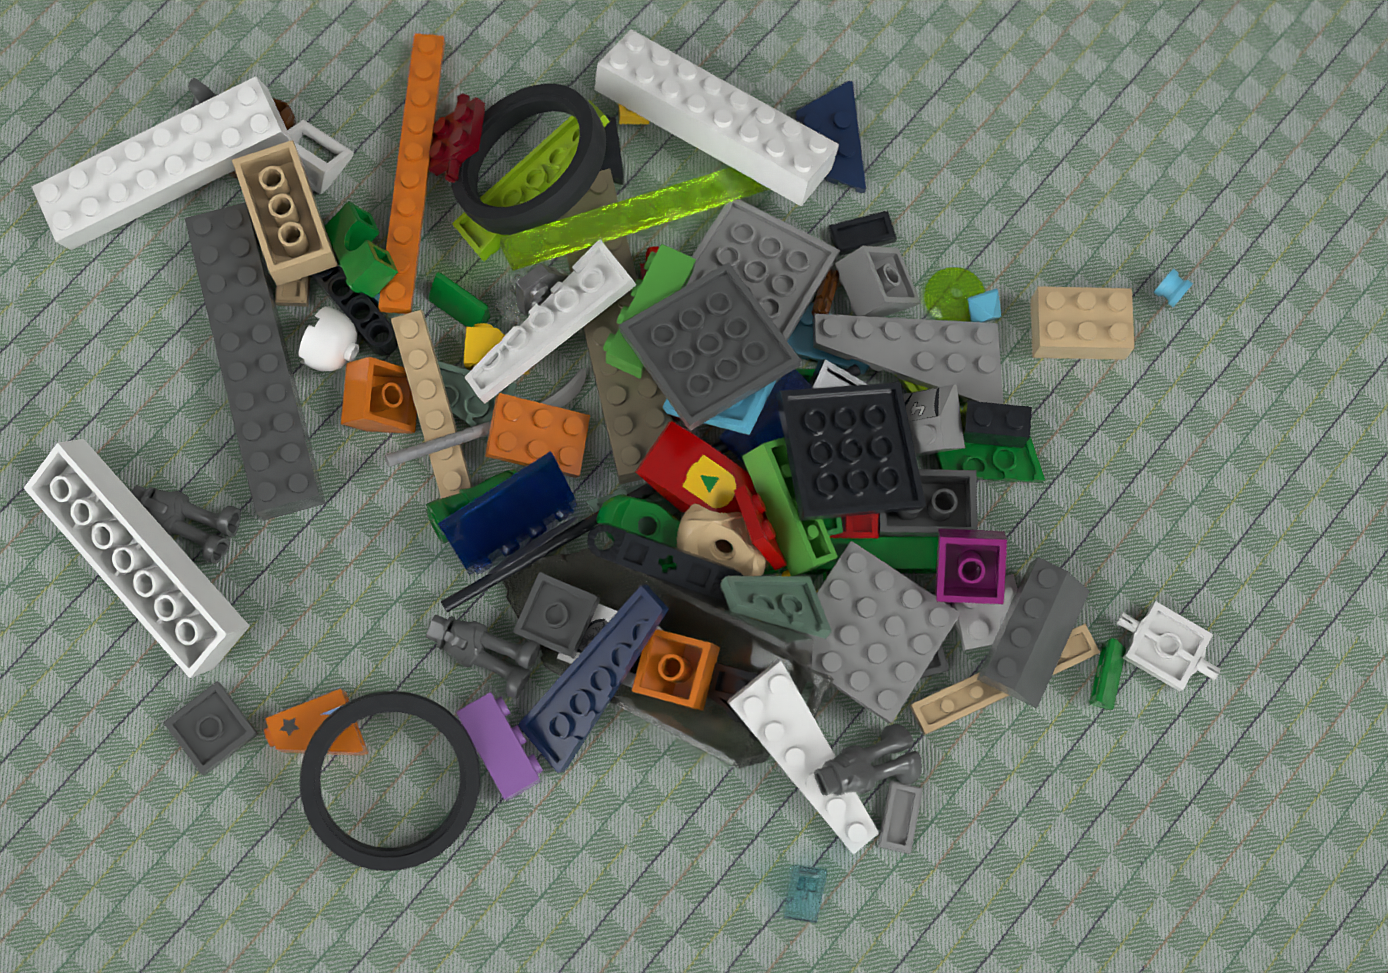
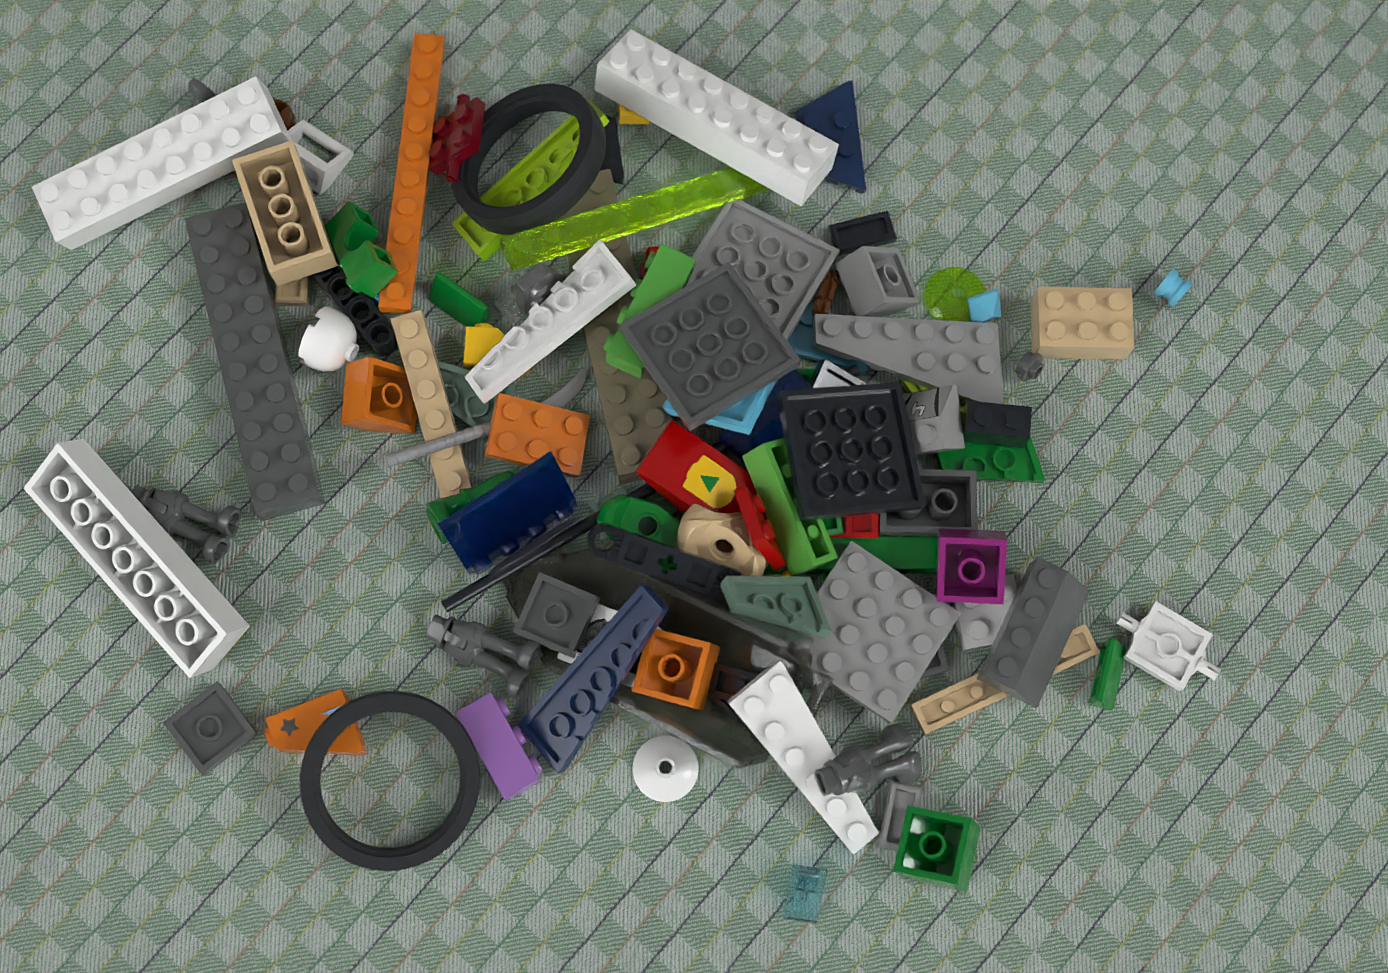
(665, 786): none -> white dish
(937, 848): none -> green slope
(1029, 366): none -> dark grey plate

